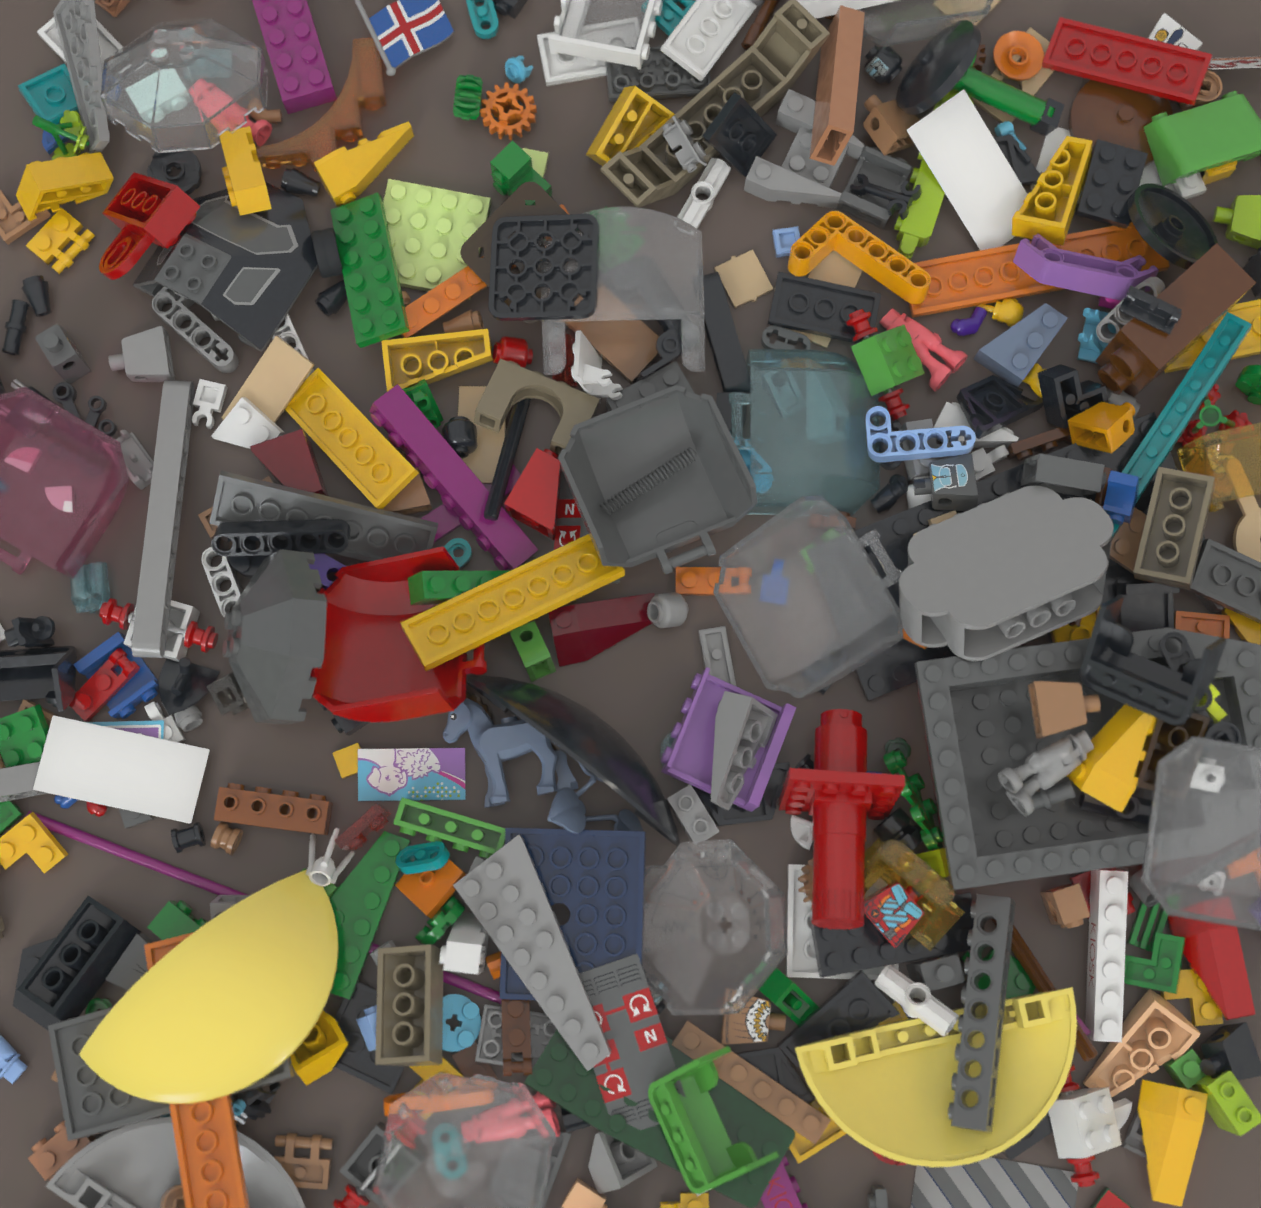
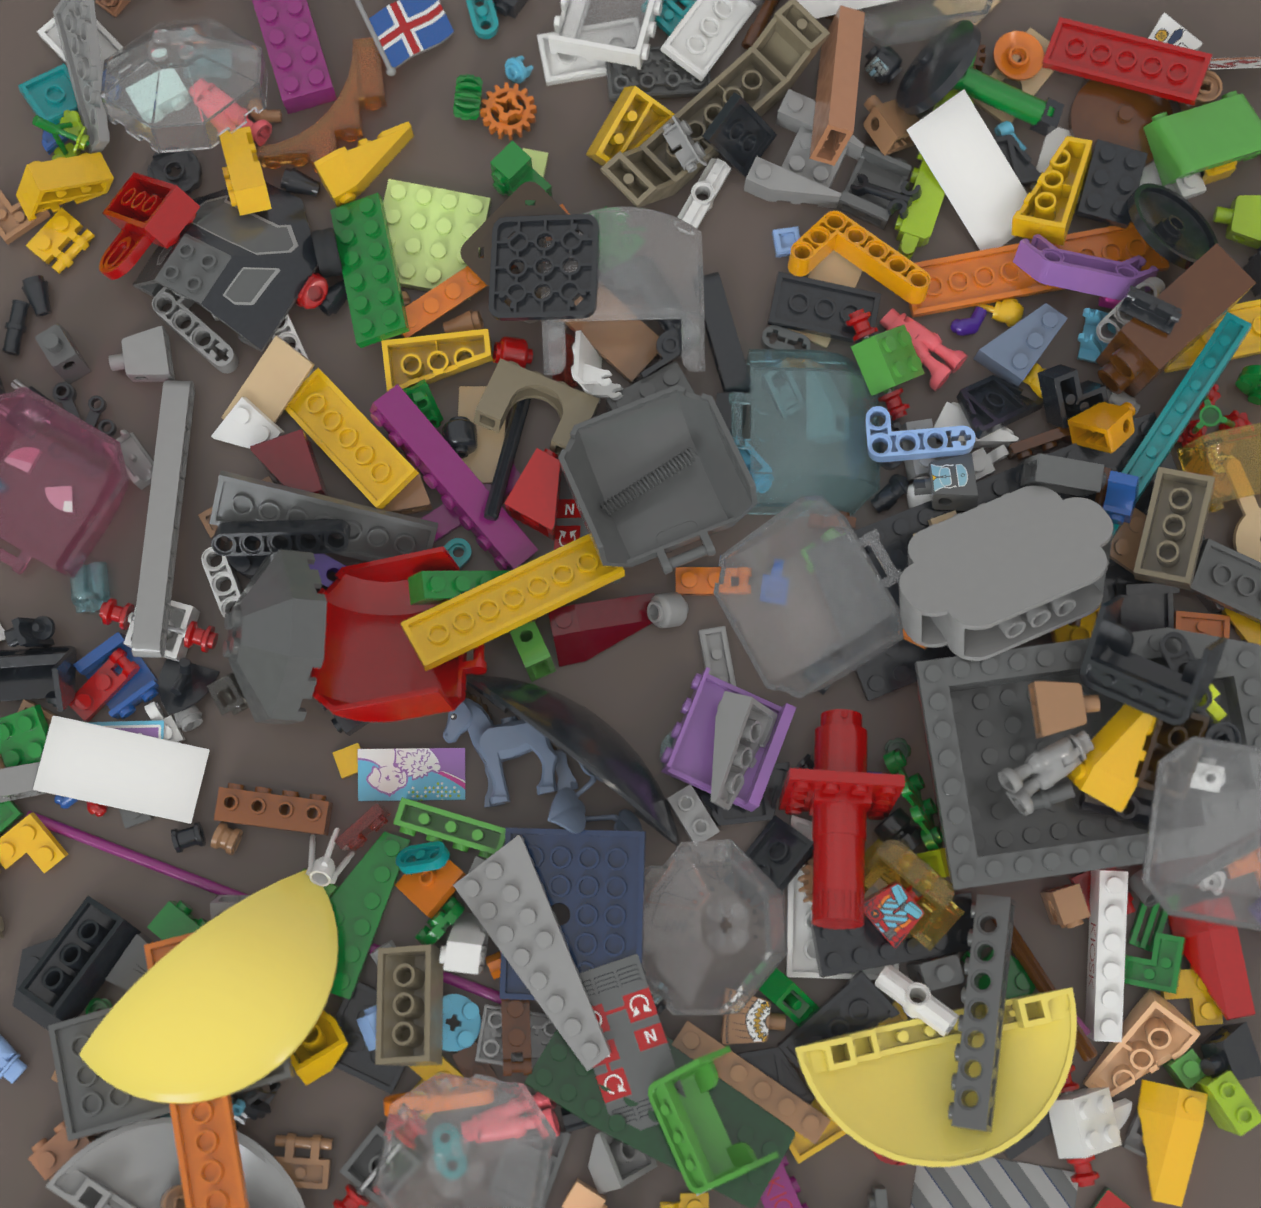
(208, 398): white plate -> none
(313, 292): none -> red piece
(743, 279): tan piece -> none
(780, 852): none -> black plate

